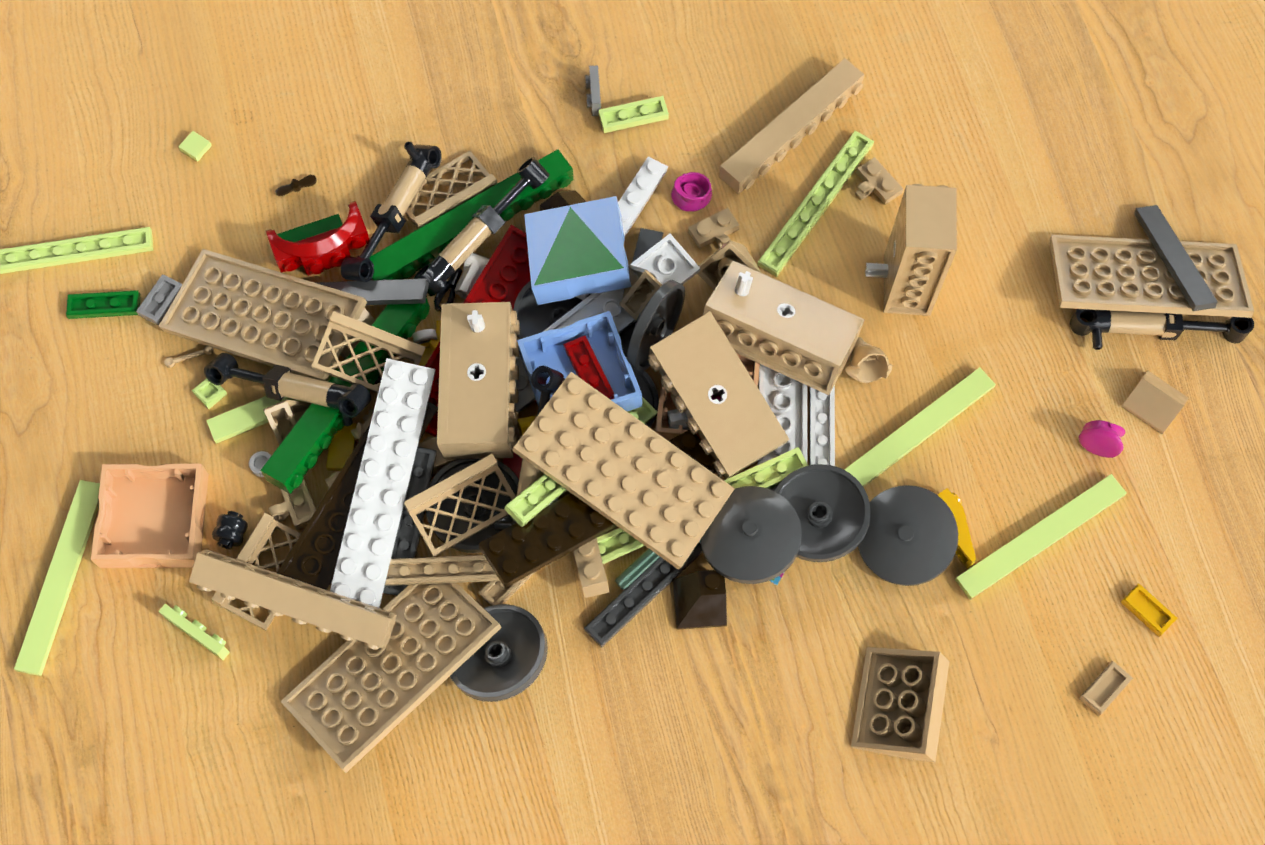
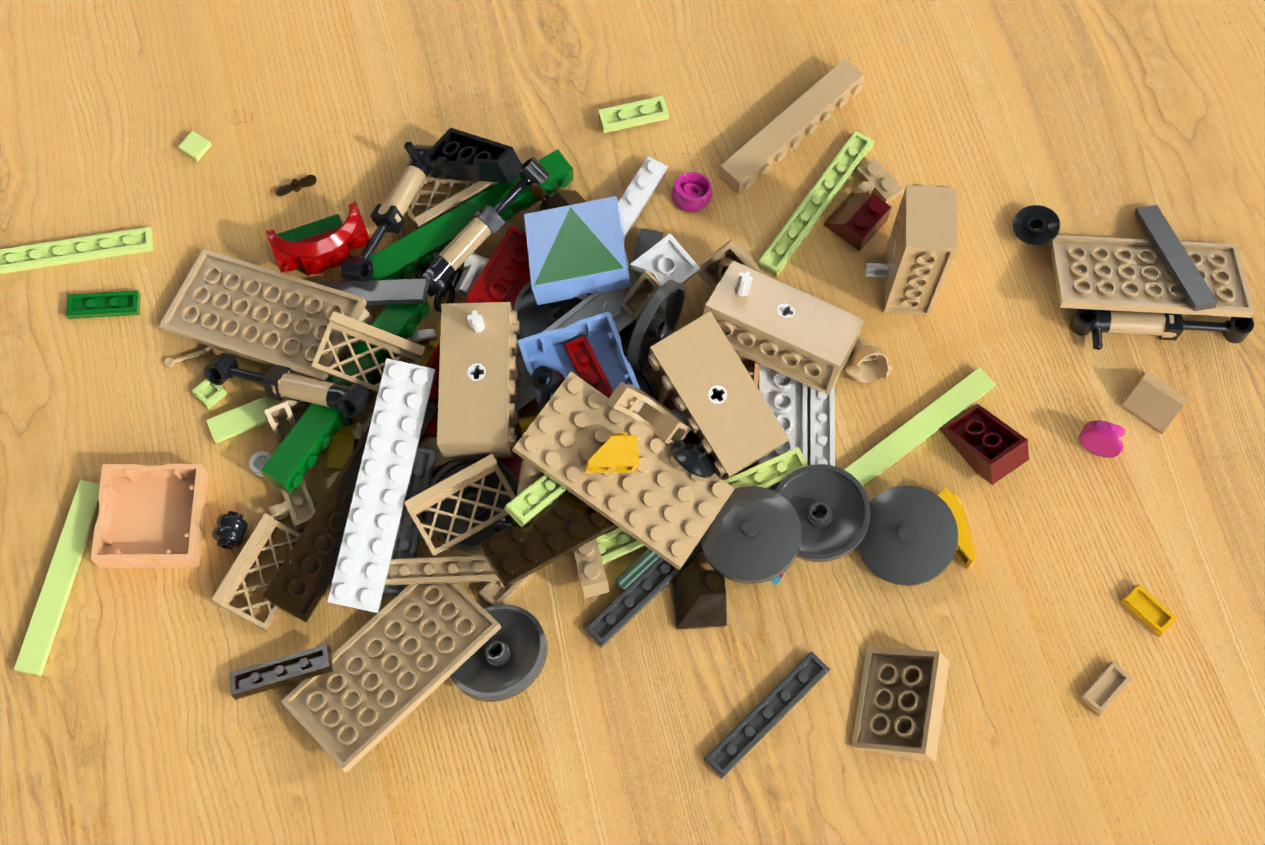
(159, 299): light grey plate -> none
(195, 630): yellowish green plate -> none
(281, 672): none -> plate
(292, 598): tan brick -> none
(471, 158): none -> black wedge
(539, 192): none -> dark brown piece
(592, 82): light grey plate -> none
(616, 455): none -> yellow slope
(649, 411): none -> tan arch
(693, 458): none -> black dish
(714, 229): tan plate -> none
(766, 715): none -> dark grey tile
(858, 218): none -> dark red slope
(987, 443): none -> dark red slope
(1036, 217): none -> black dish
(1040, 536): yellowish green tile -> none

